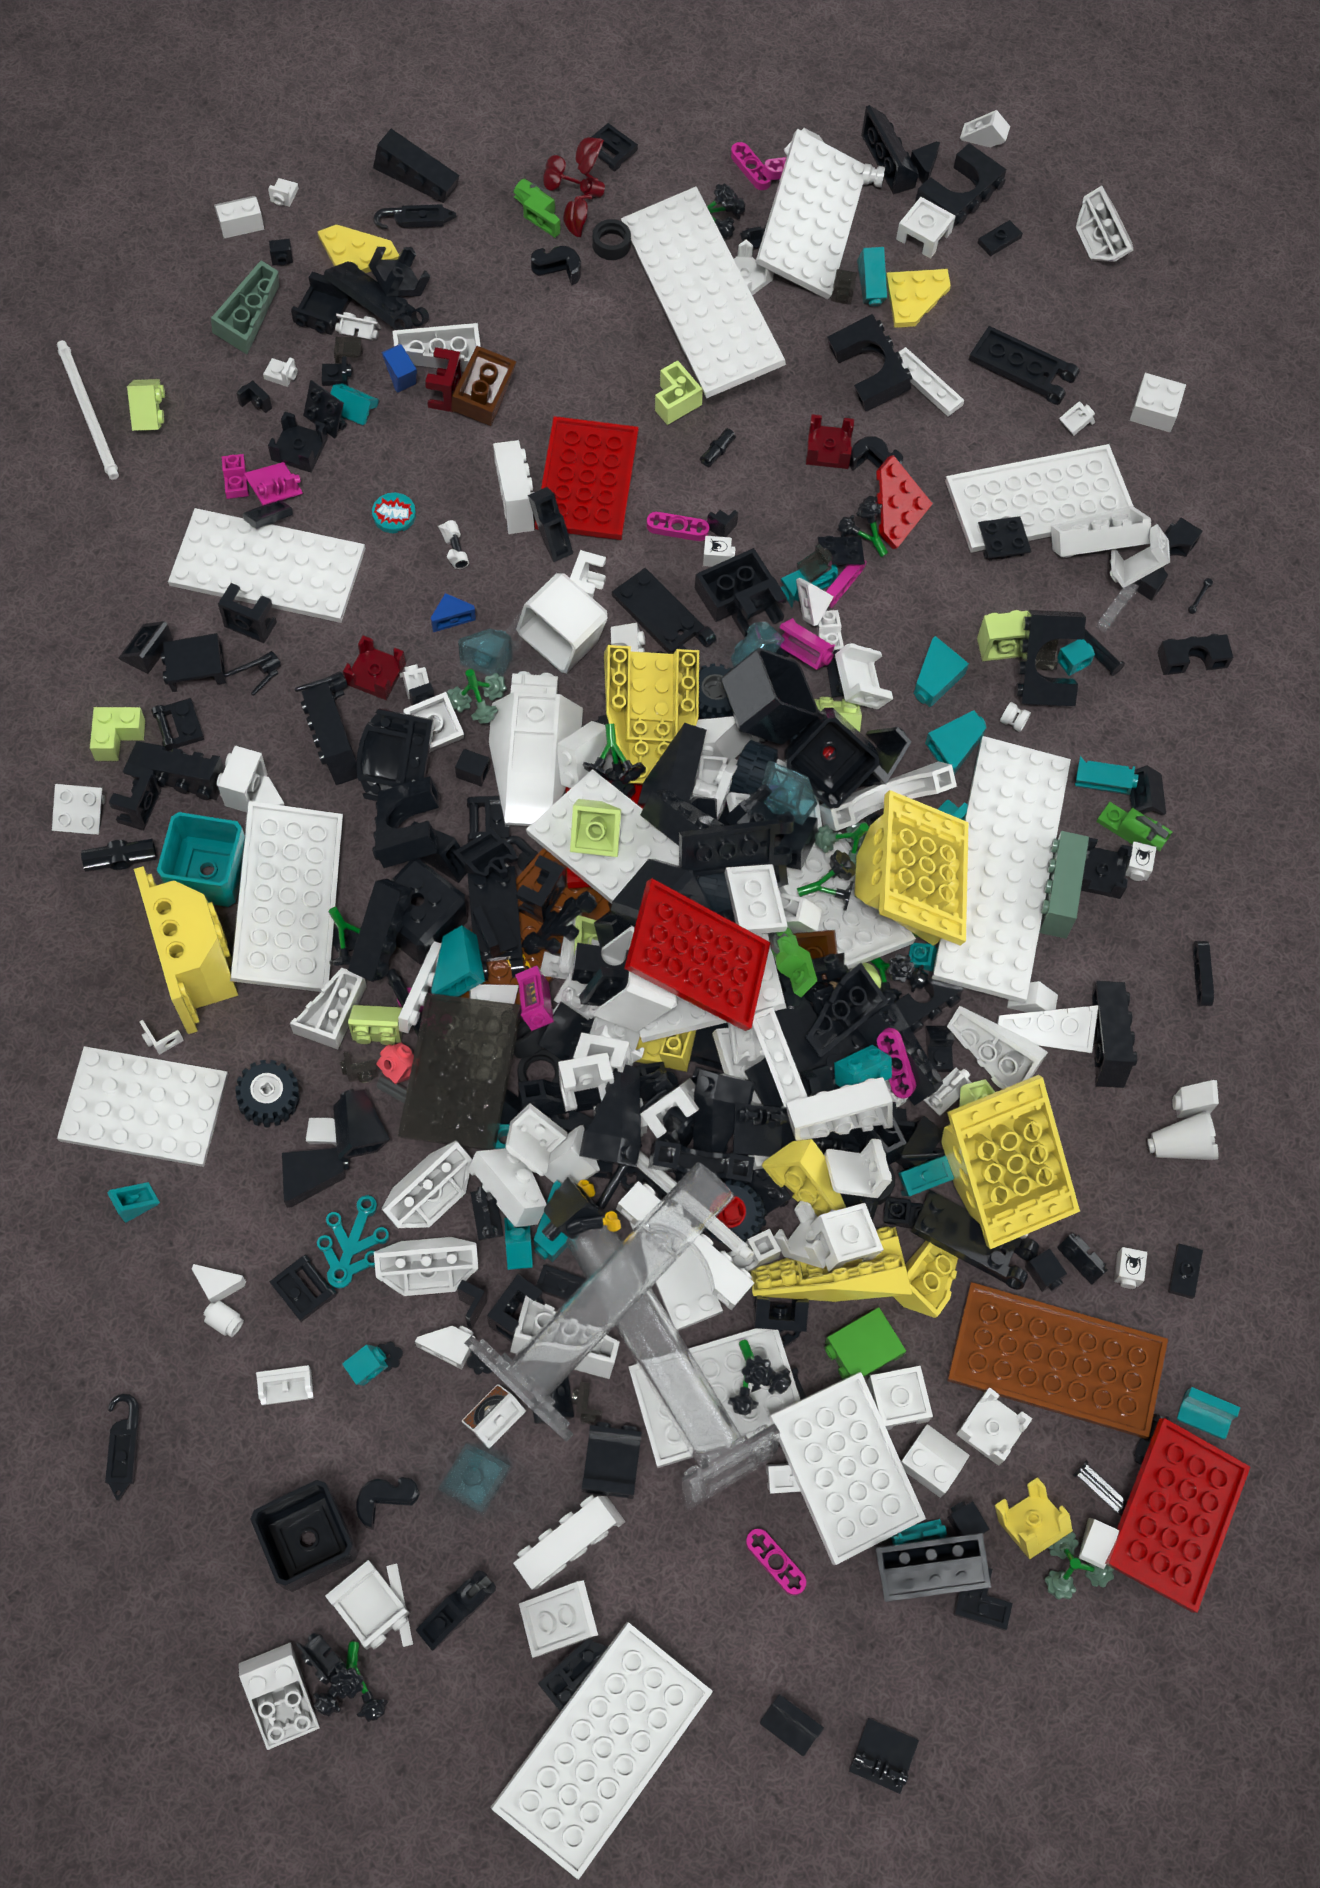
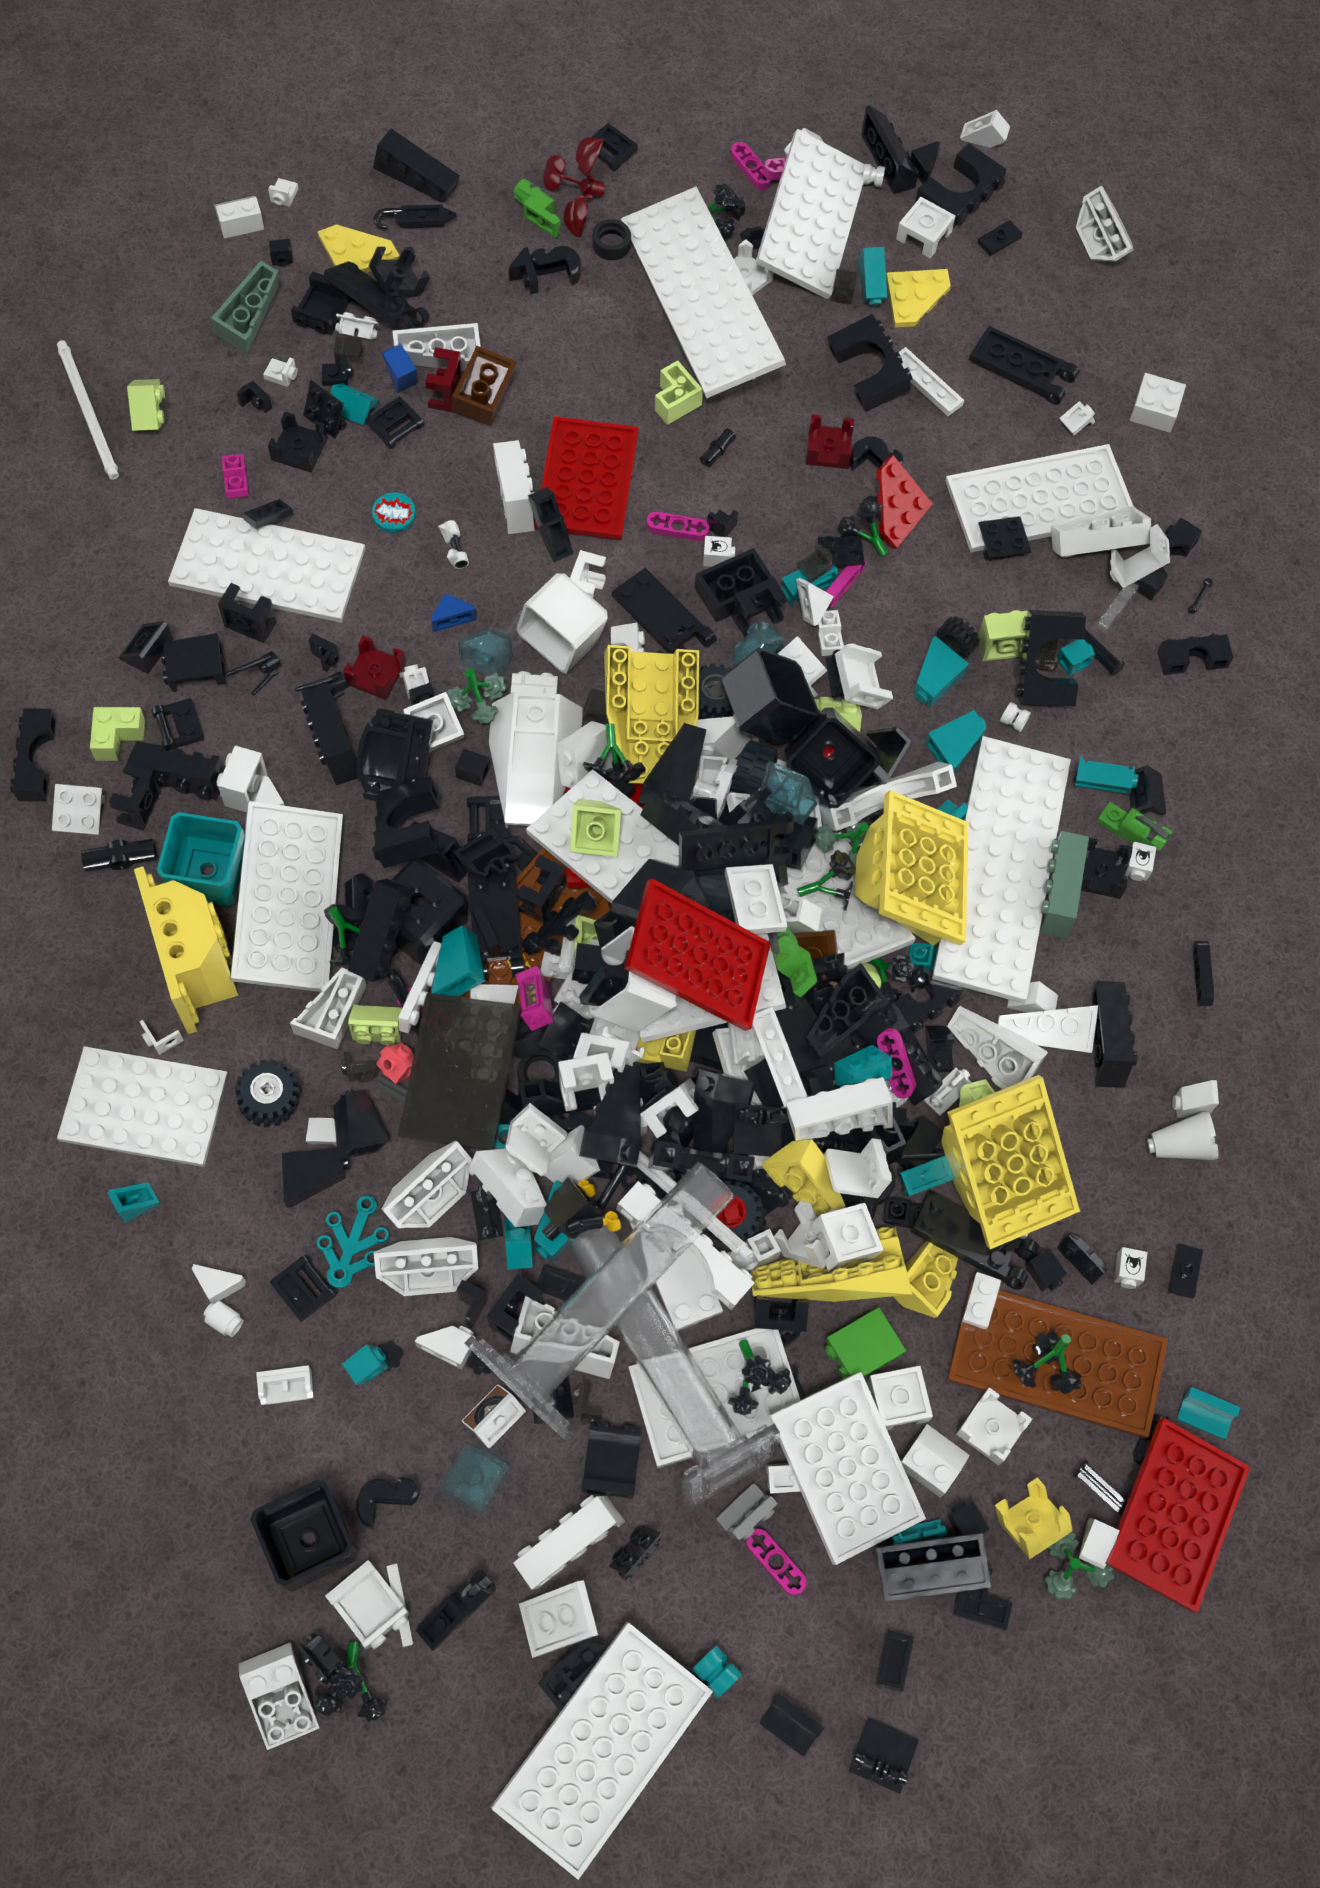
(35, 728): none -> black arch
(122, 1447): black plate -> none
(274, 483): dark pink hinge -> none
(324, 649): none -> black bracket
(355, 900): none -> black animal
(390, 417): none -> black plate
(524, 269): none -> black slope
(594, 706): none -> clear smoke panel
(642, 1542): none -> black hinge
(717, 1672): none -> teal wheel
(746, 1512): none -> light grey bracket
(805, 658): none -> white bracket
(806, 645): dark pink window -> none
(895, 1661): none -> black plate
(958, 636): none -> black tyre
(981, 1300): none -> white plate
(1050, 1349): none -> black plant

